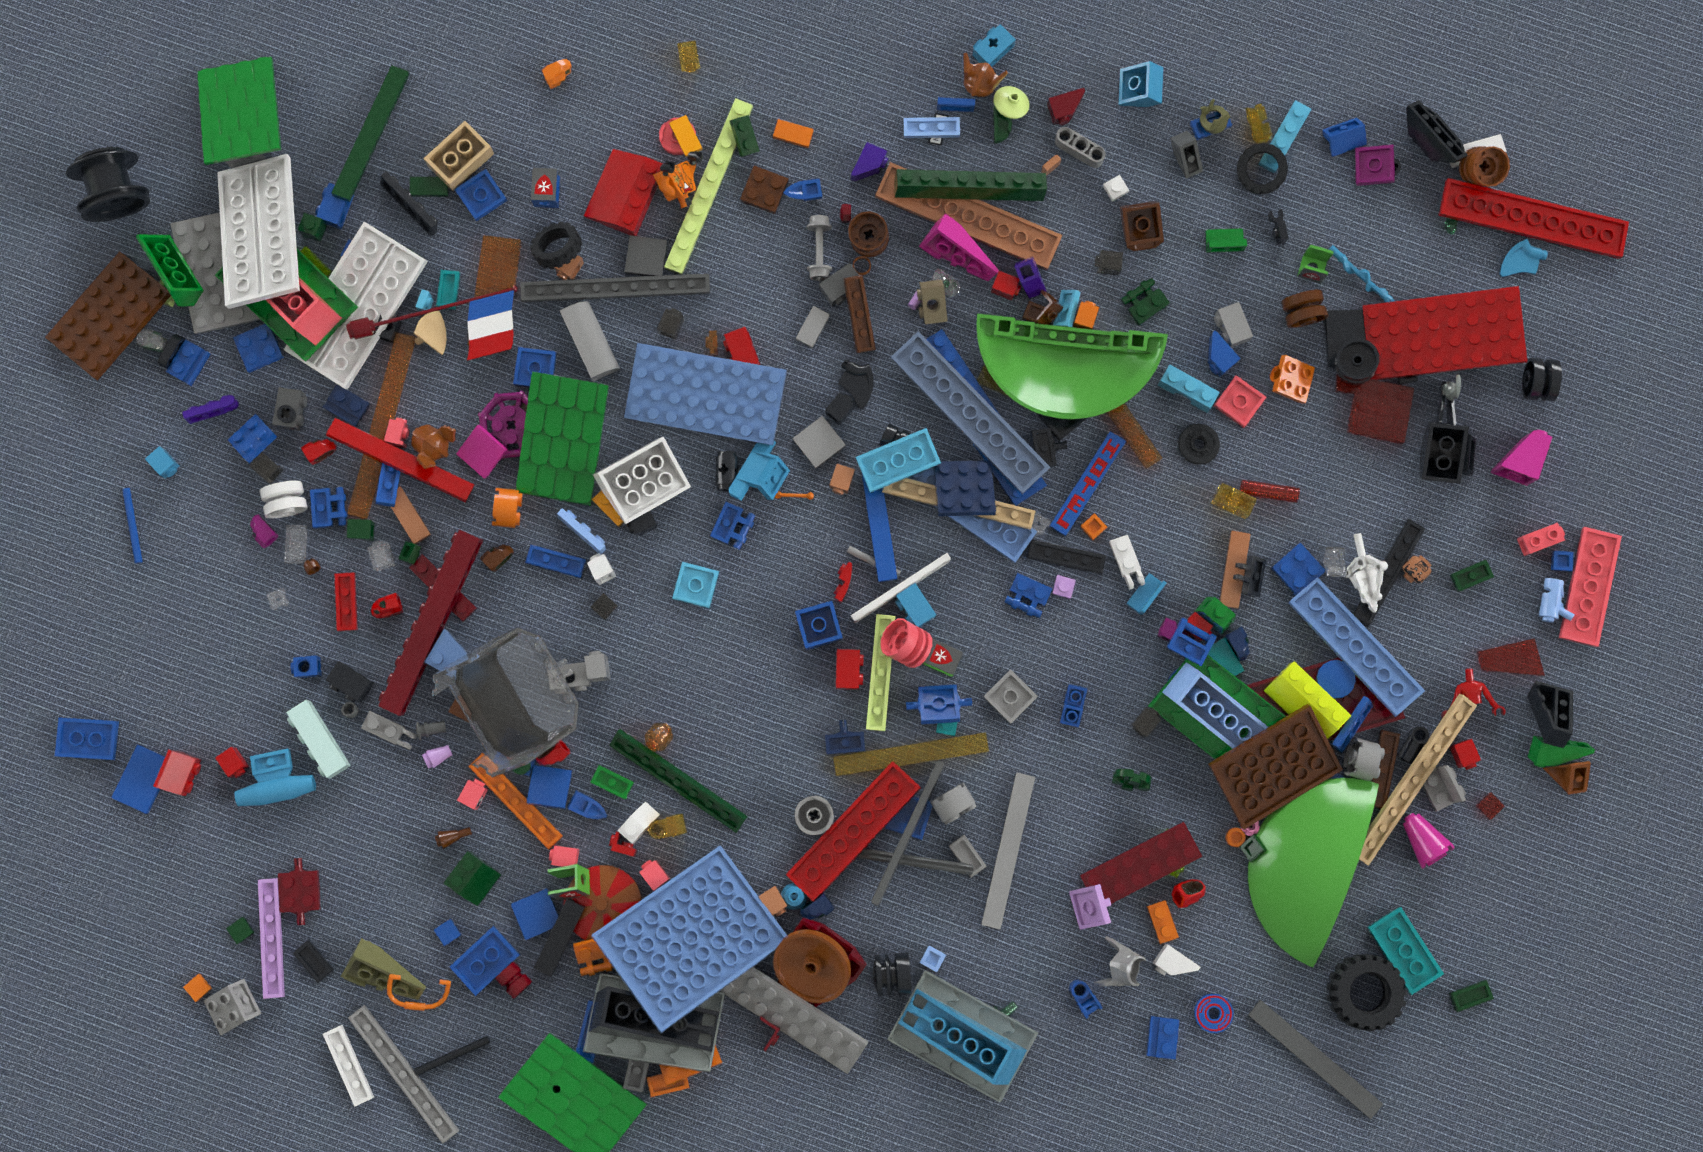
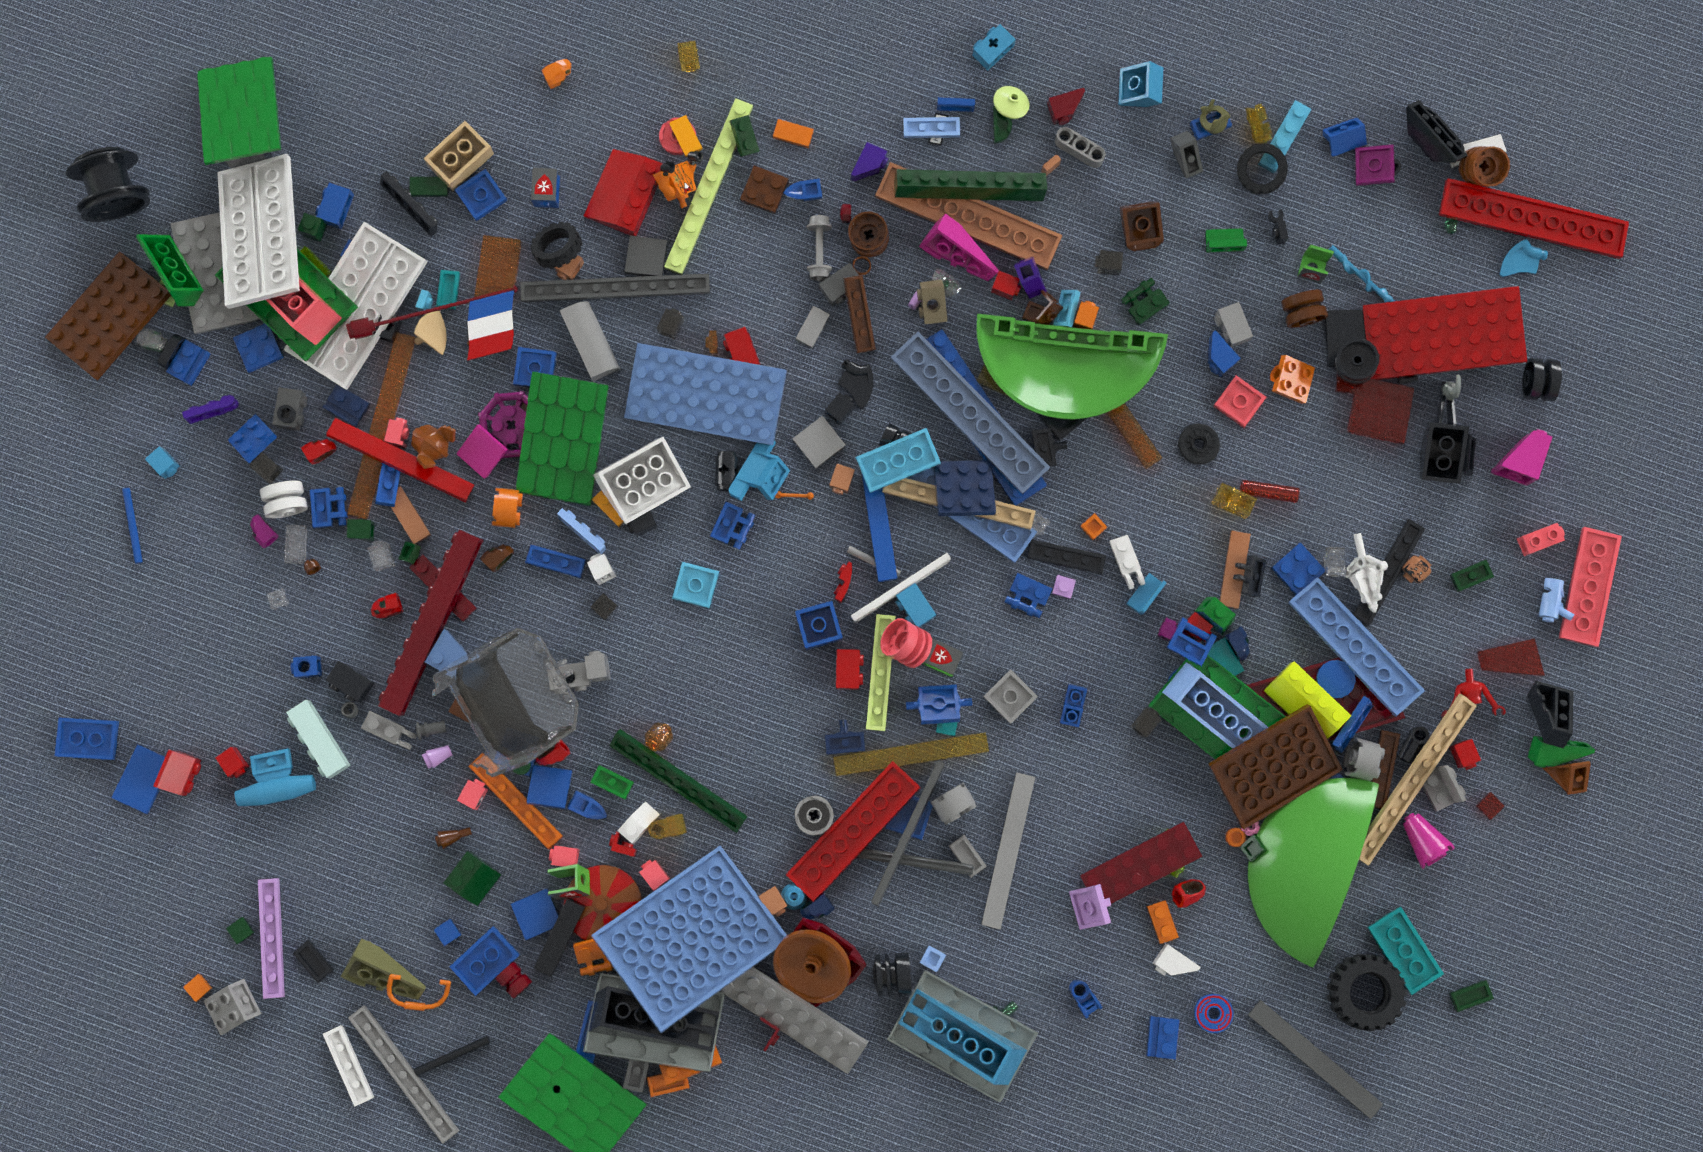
(299, 891): dark red plate -> none
(346, 602): red plate -> none
(370, 133): dark green tile -> none
(980, 78): dark orange helmet -> none
(1087, 484): blue tile -> none
(1115, 188): white plate -> none
(1123, 966): light grey helmet -> none
(1130, 780): dark green plate -> none
(1198, 393): medium azure arch -> none
(1562, 561): blue plate -> none

